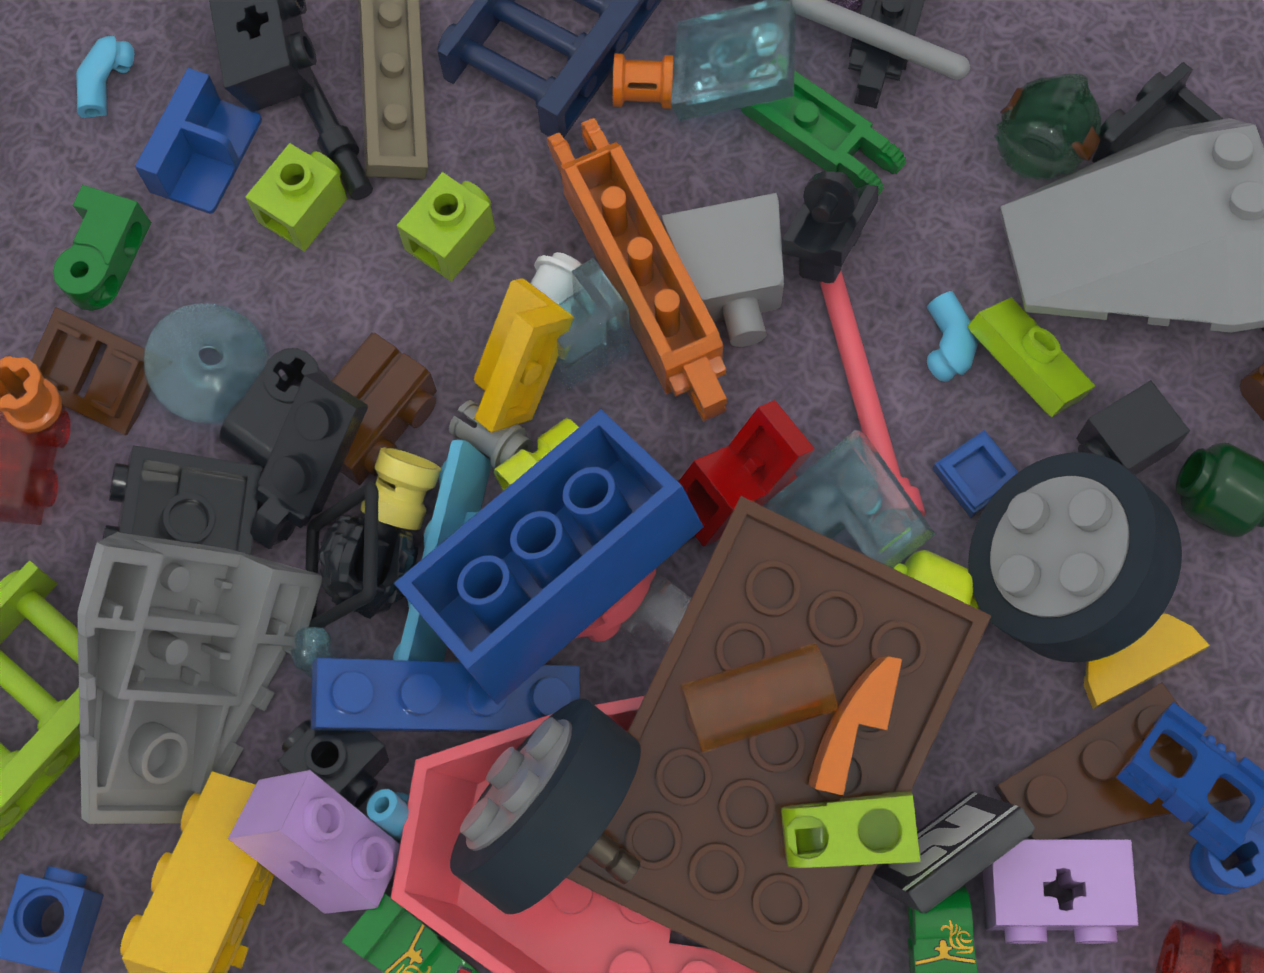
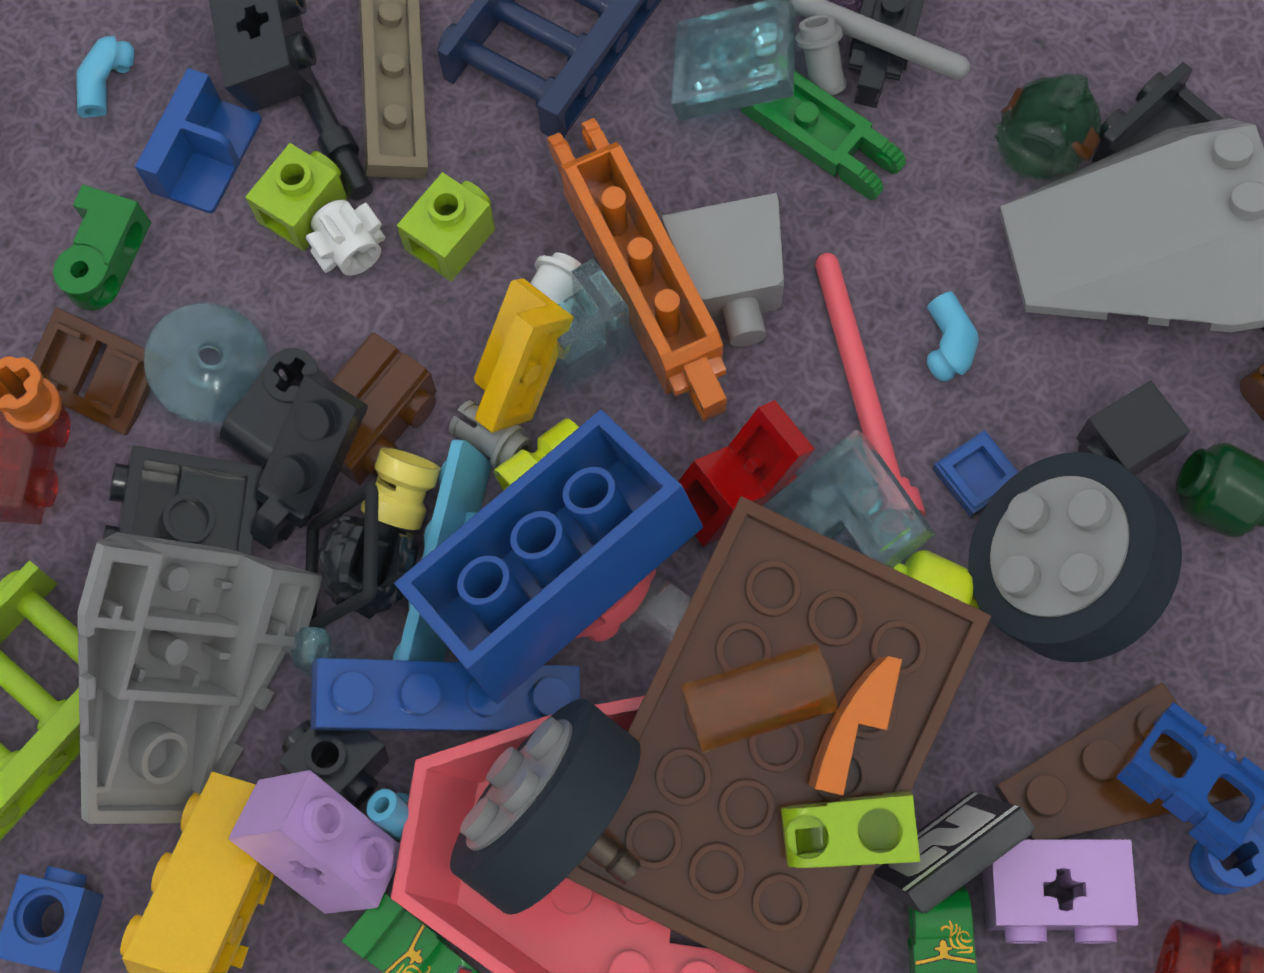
(345, 237): none -> white gear
(642, 80): orange bush -> none
(821, 50): none -> light grey pin
(828, 224): black hips -> none
(1031, 356): lime plate -> none
(1158, 650): yellow tile -> none

